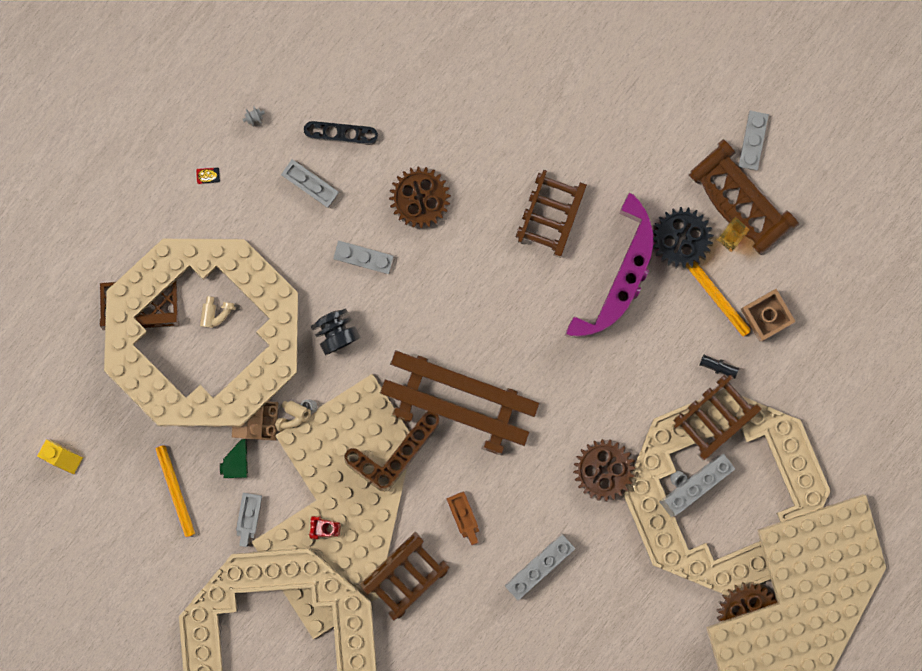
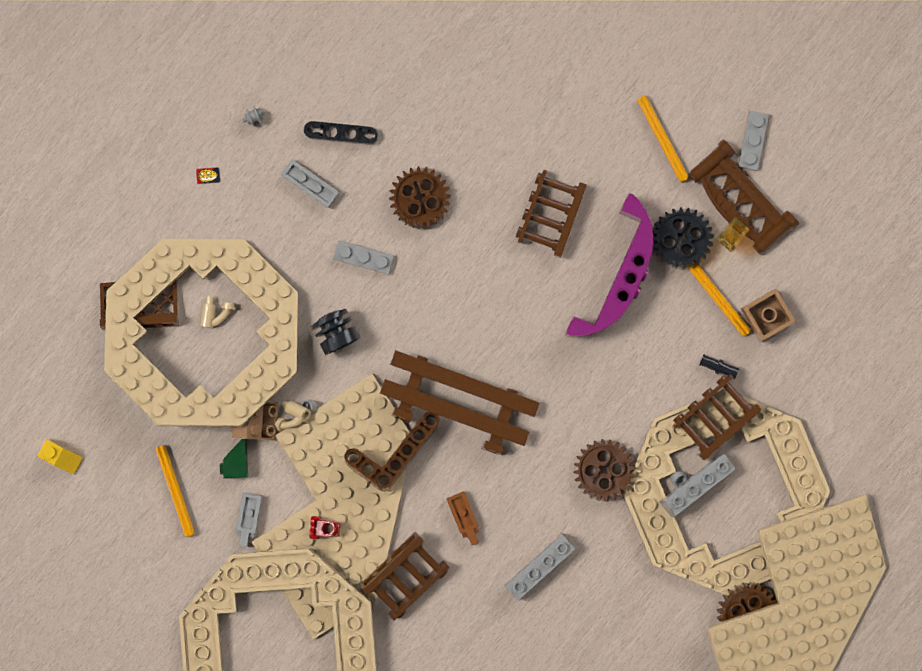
(662, 138): none -> light orange axle

